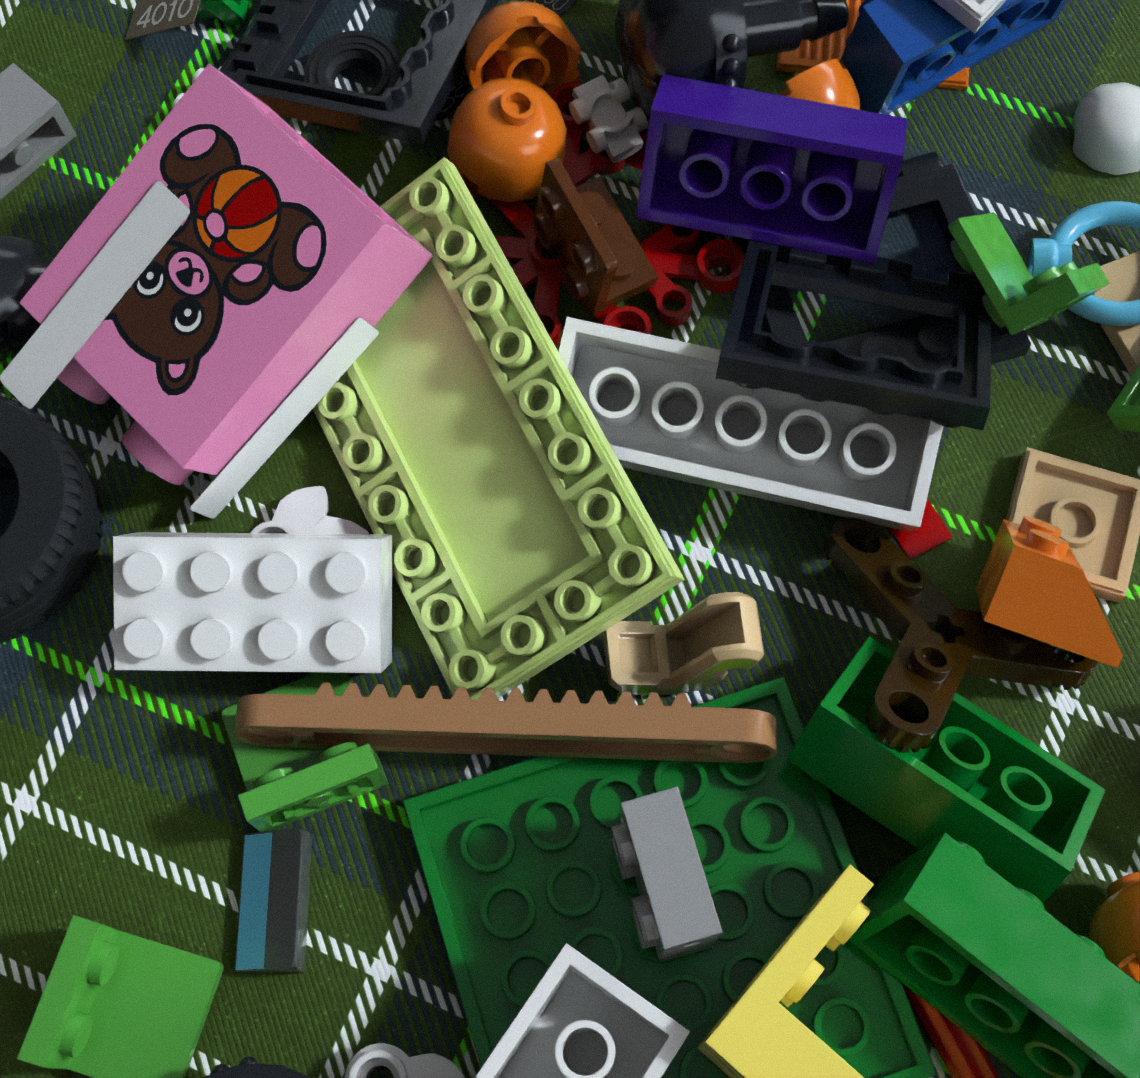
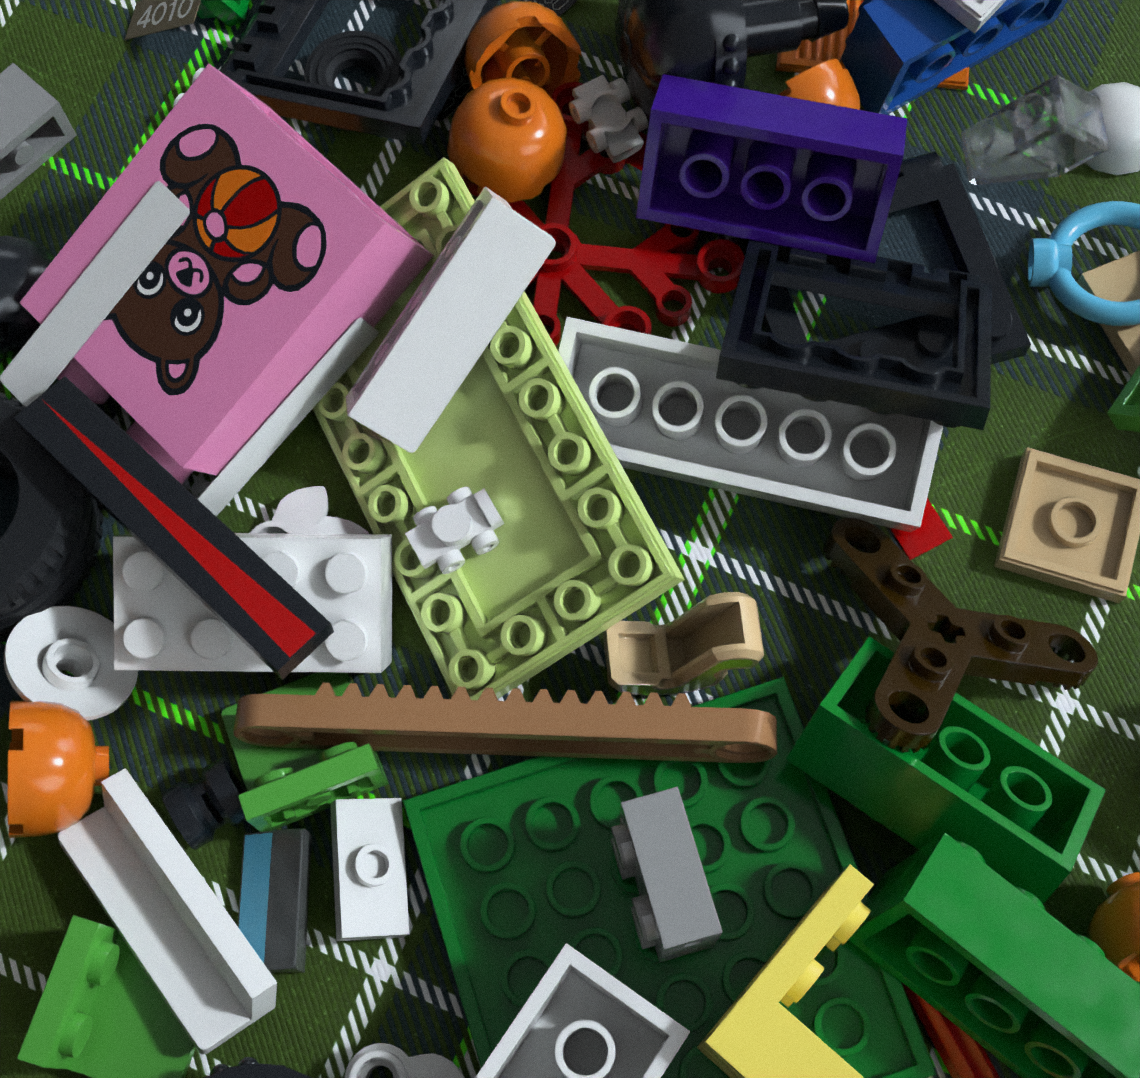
(51, 768): none -> orange cylinder
(73, 642): none -> white dish
(169, 916): none -> white panel
(175, 527): none -> black tile
(194, 811): none -> black wheel
(369, 869): none -> white plate
(447, 530): none -> white piece
(448, 321): none -> white panel
(591, 240): reddish brown bracket -> none
(1011, 291): bright green bracket -> none
(1036, 135): none -> clear slope
(1042, 592): orange slope -> none

